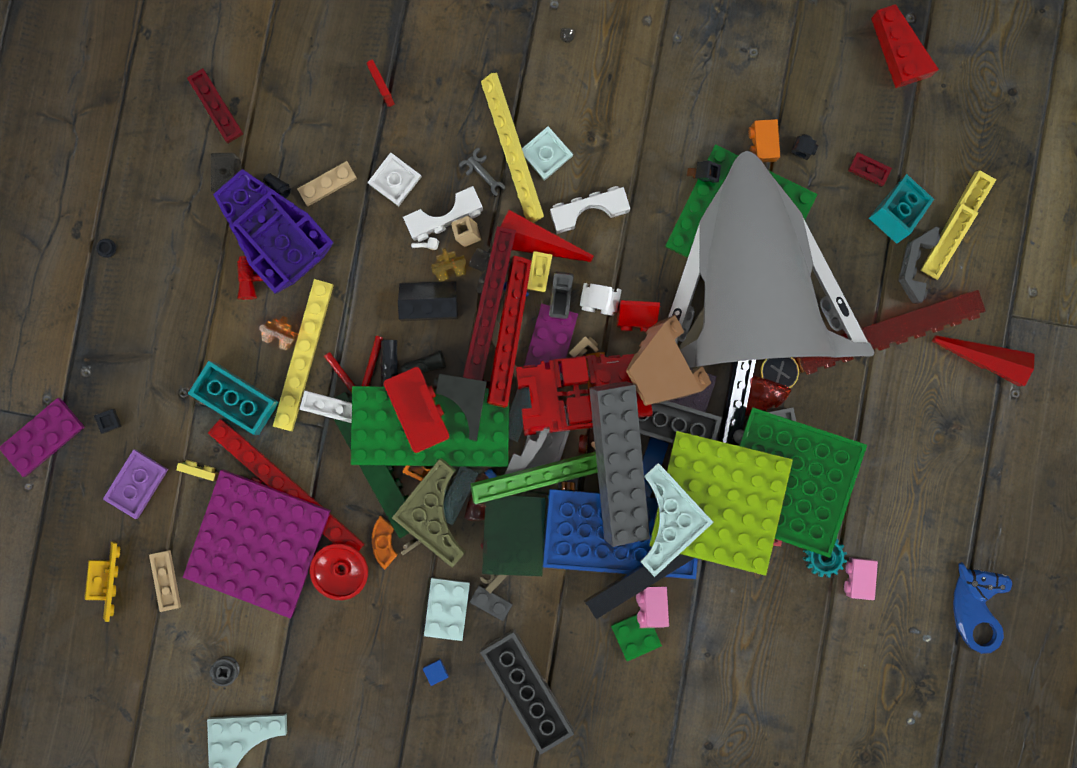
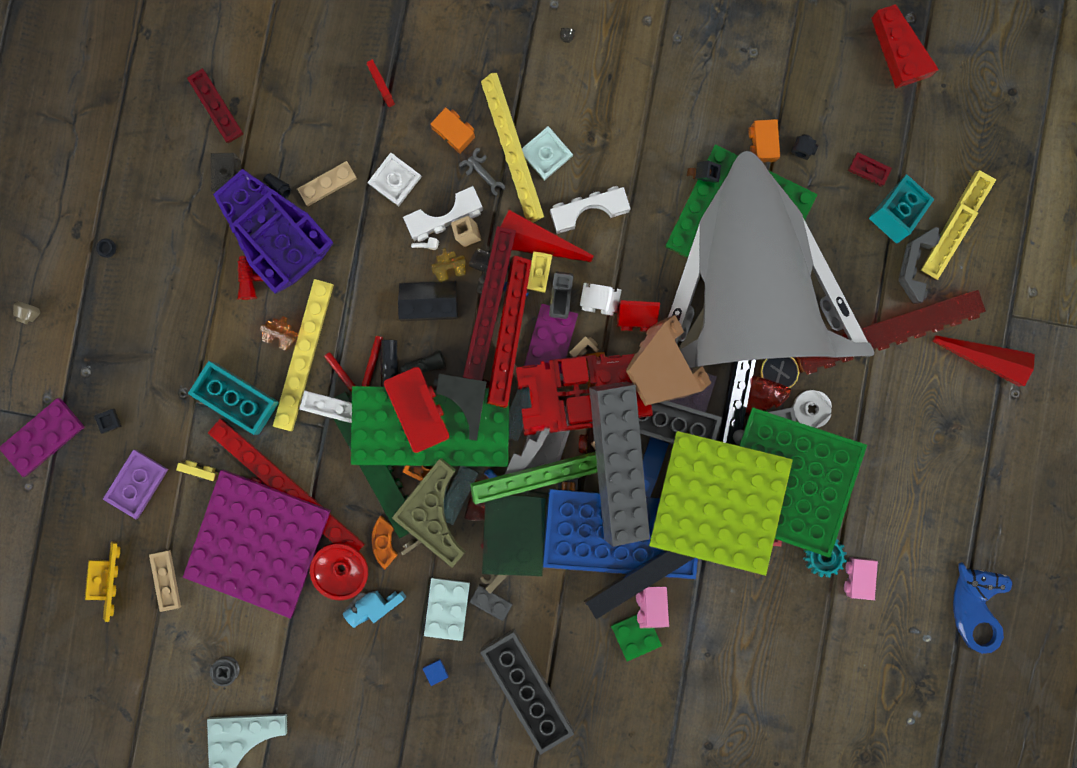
(25, 312): none -> dark tan cone
(371, 606): none -> medium azure plate
(450, 127): none -> orange piece
(679, 520): light aqua plate -> none
(822, 409): none -> white plate

